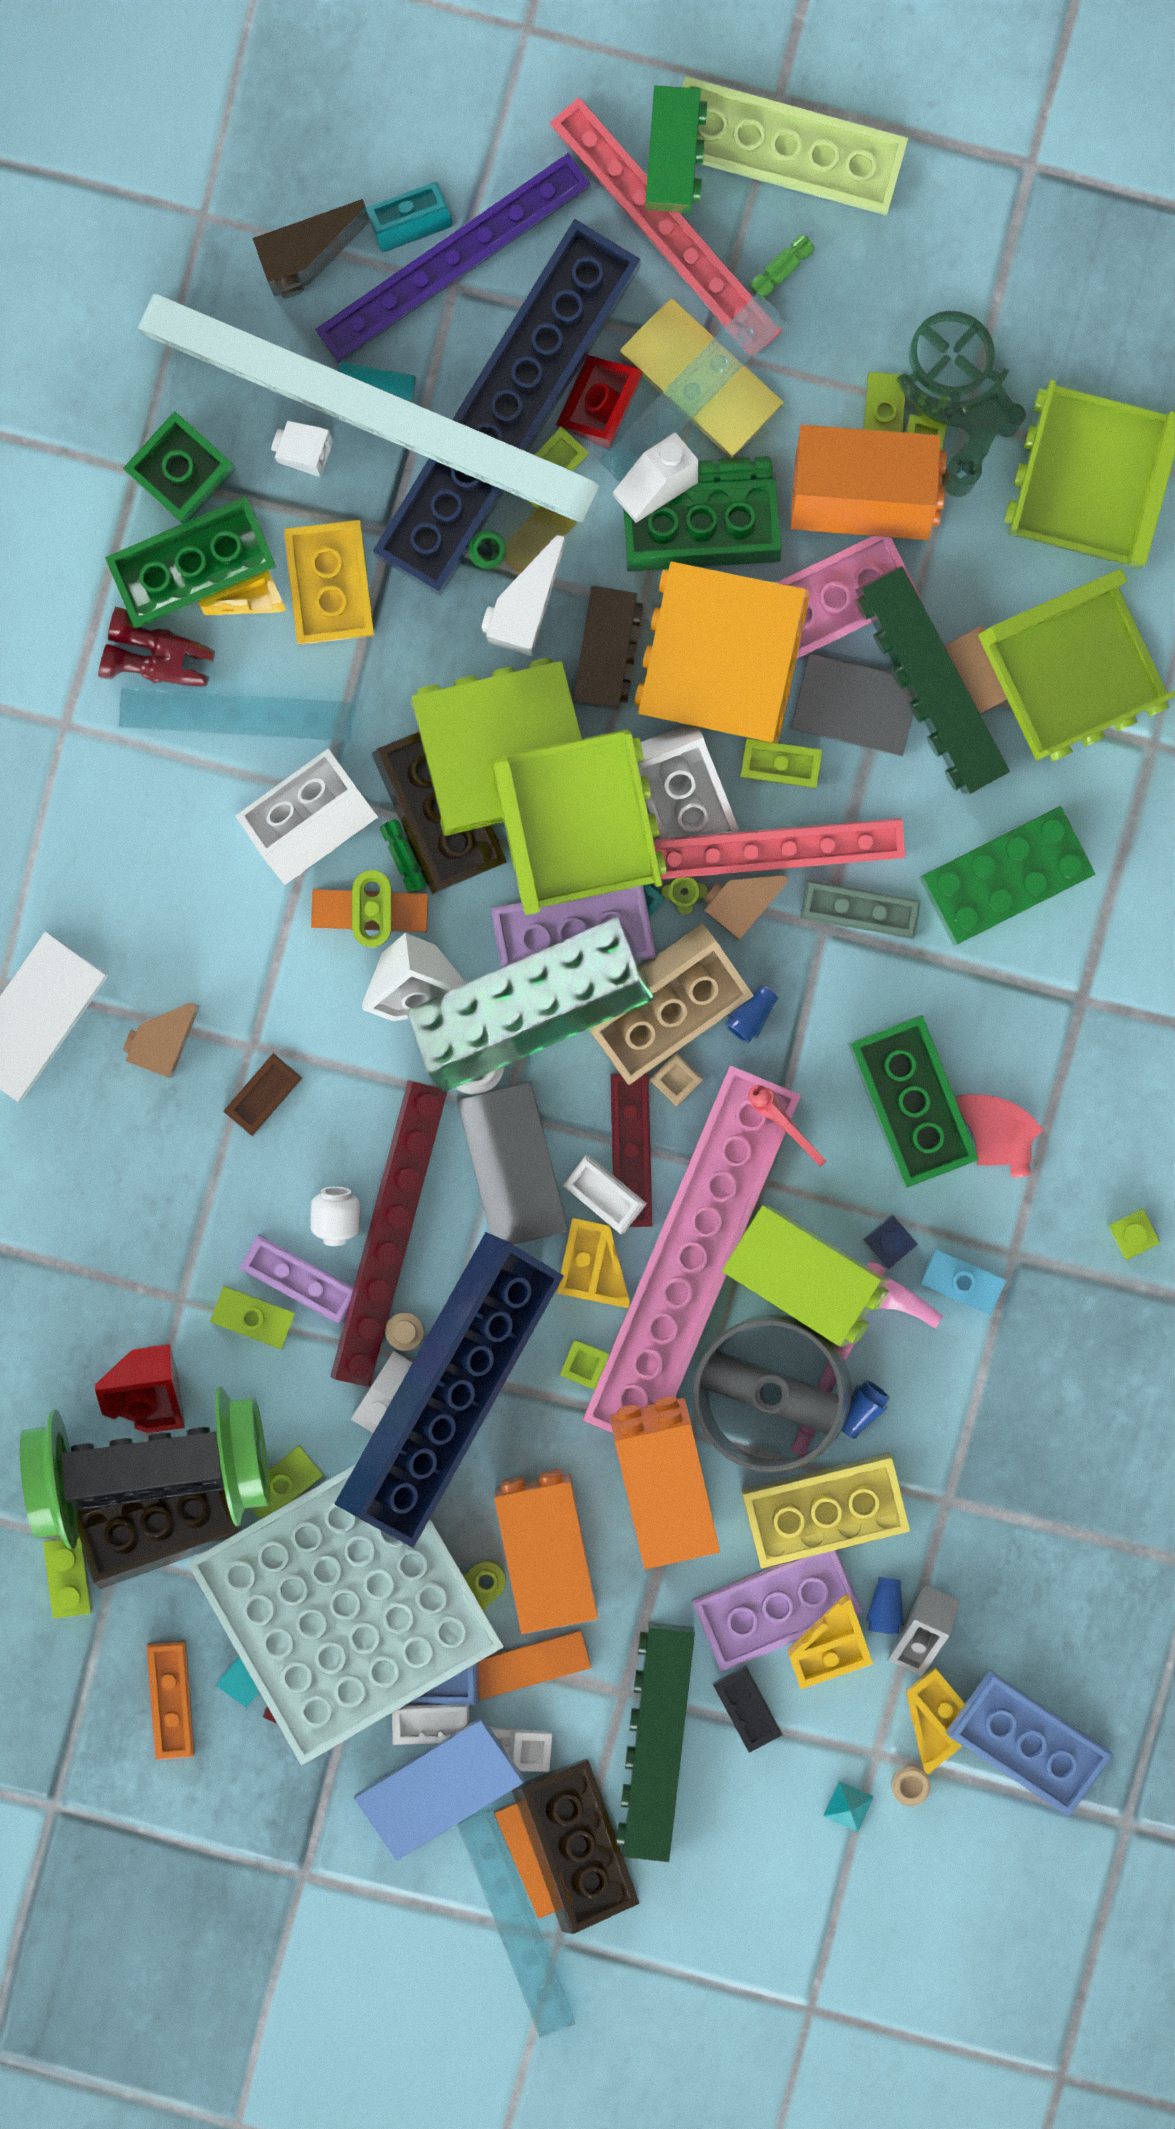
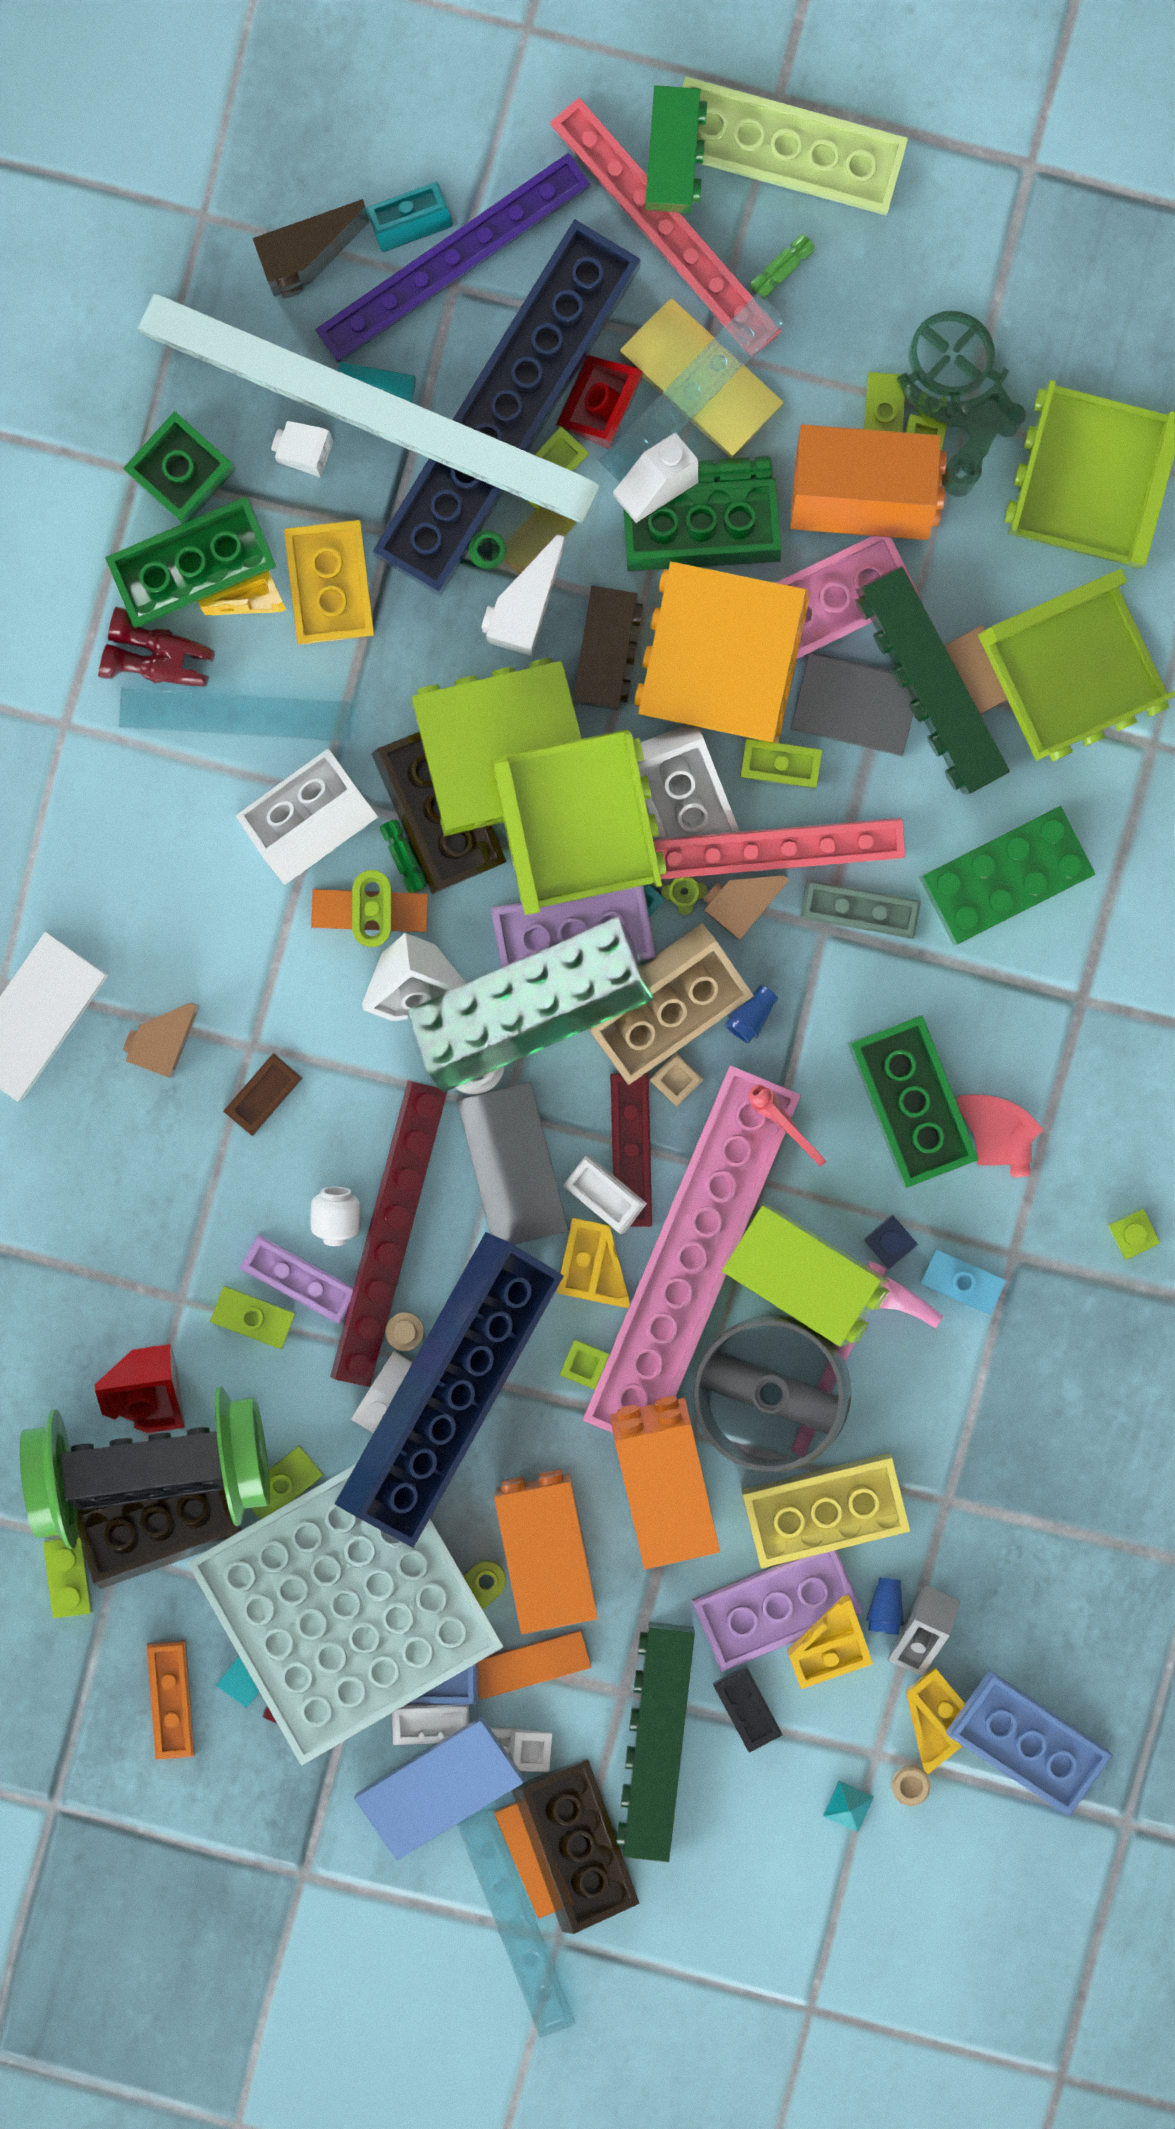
(866, 1405): blue cone -> none

